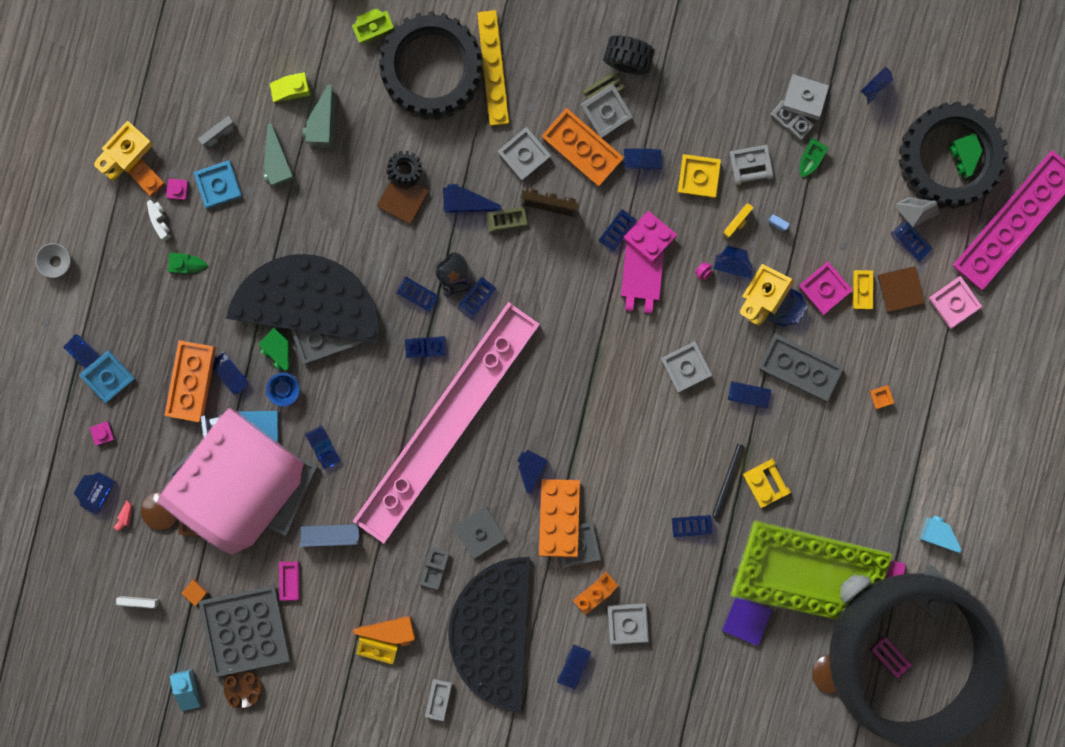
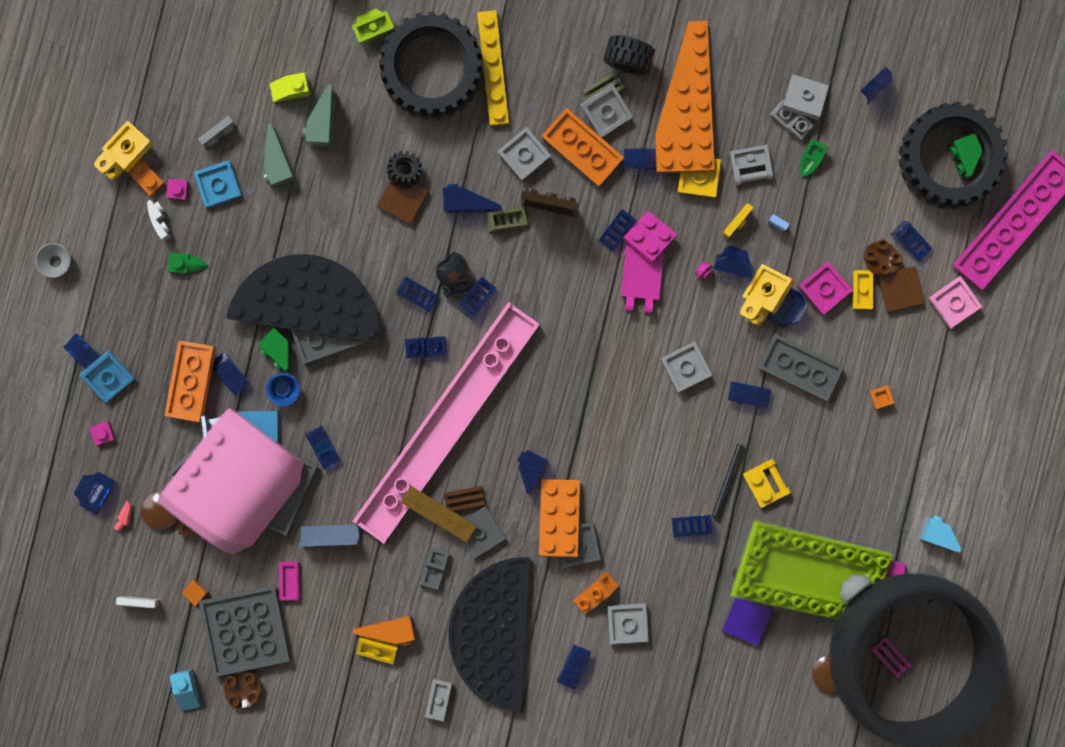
(438, 514): none -> pearl gold tile
(480, 495): none -> reddish brown tile
(686, 124): none -> orange wing
(882, 258): none -> reddish brown dish
(917, 210): light grey slope -> none

